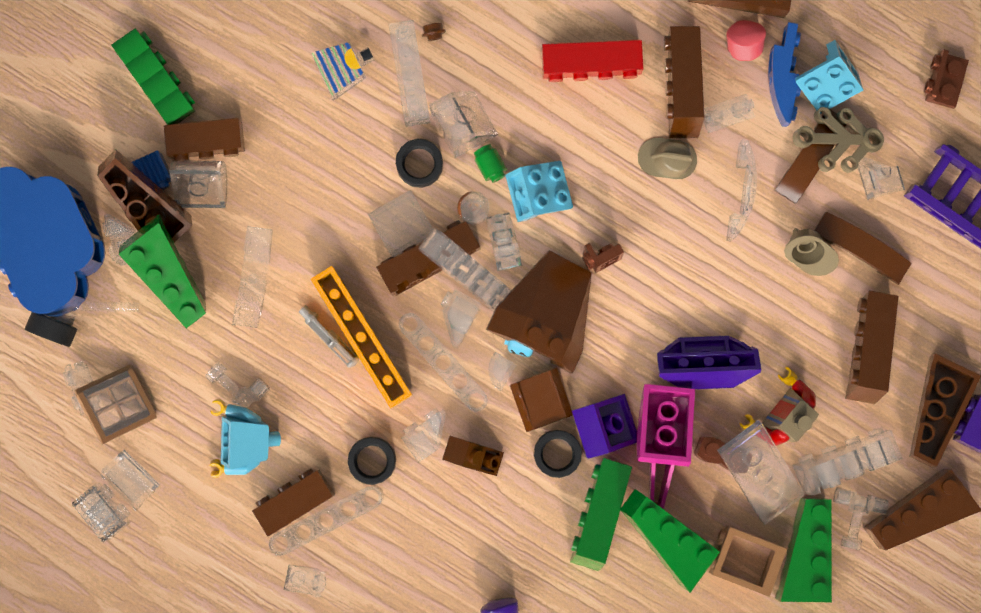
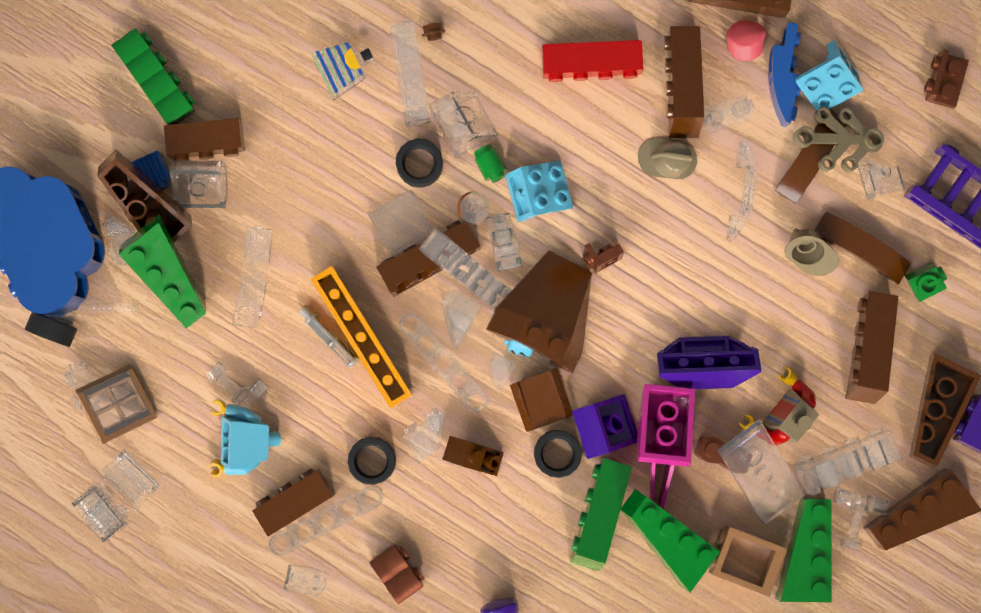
(397, 573): none -> copper brick
(926, 281): none -> green brick

